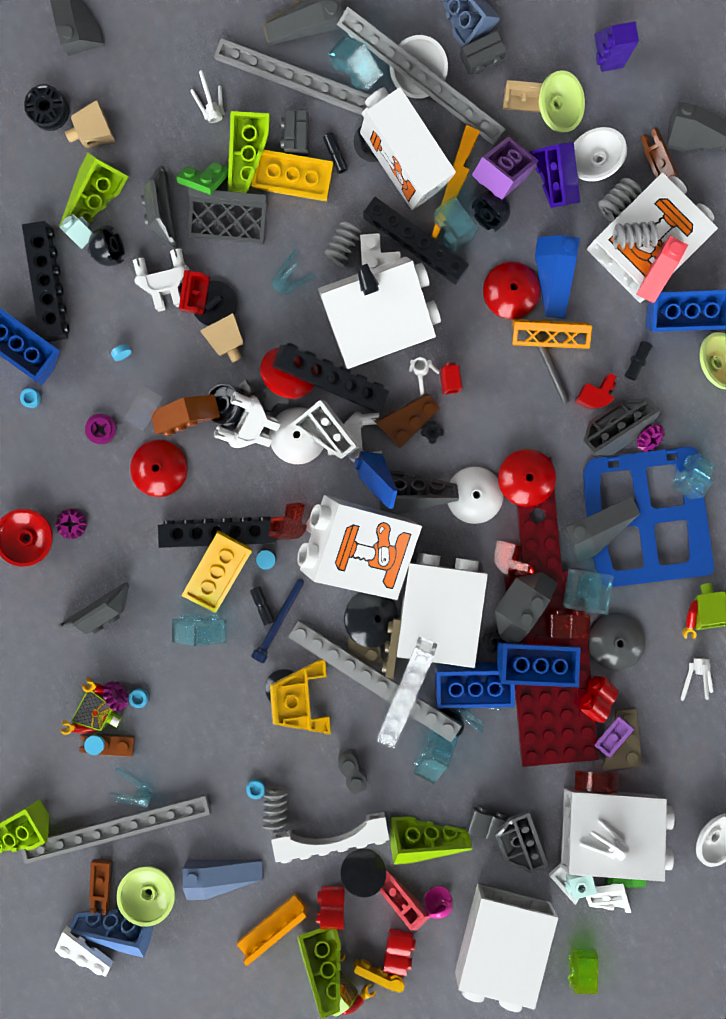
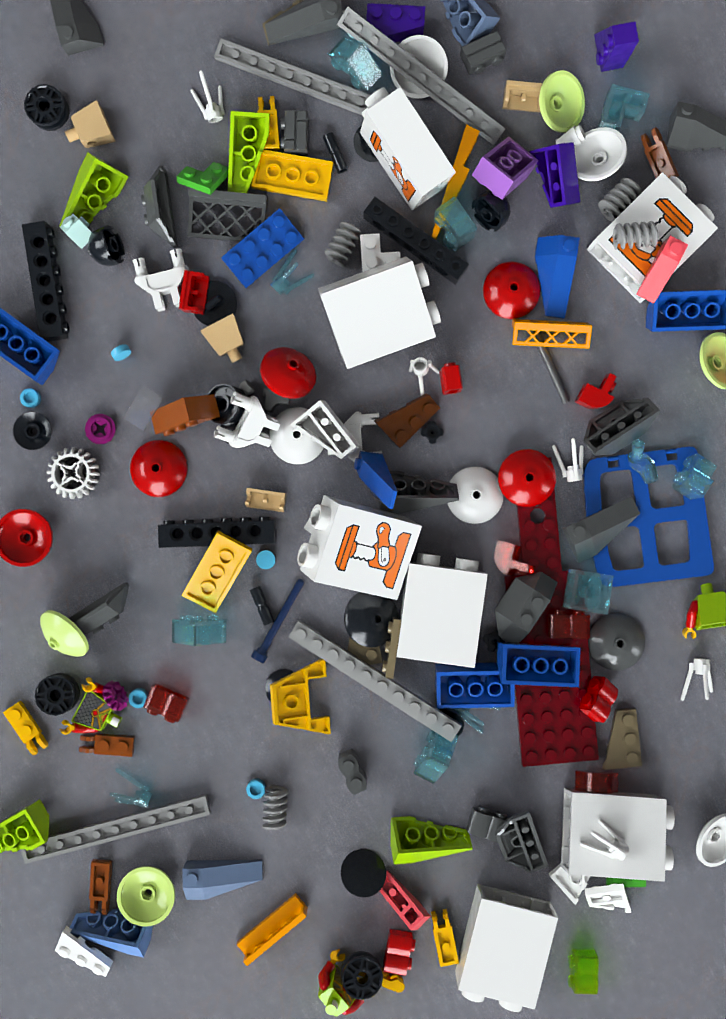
(23, 430): none -> black dish
(25, 727): none -> yellow hinge
(45, 695): none -> black wheel
(63, 634): none -> yellowish green dish
(67, 478): none -> white gear
(77, 517): magenta gear -> none
(94, 744): medium azure tile -> none
(166, 703): none -> clear red brick
(262, 248): none -> blue plate
(265, 500): none -> tan hinge
(273, 141): none -> yellow hinge
(284, 363): black brick -> none
(289, 525): clear red brick -> none
(291, 846): white arch -> none
(321, 959): lime wedge -> none
(332, 907): red brick -> none
(363, 987): none -> black wheel
(367, 280): black cone -> none
(396, 20): none -> dark purple wedge
(407, 692): clear arch -> none
(438, 902): dark pink hair -> none
(444, 940): none -> yellow hinge
(574, 134): none -> white cone
(575, 471): none -> white plant
(580, 886): light aqua brick -> none
(614, 736): medium lavender plate -> none
(620, 104): none -> clear light blue brick
(638, 360): black pin -> none
(642, 463): none -> clear light blue arm
(645, 442): magenta gear -> none

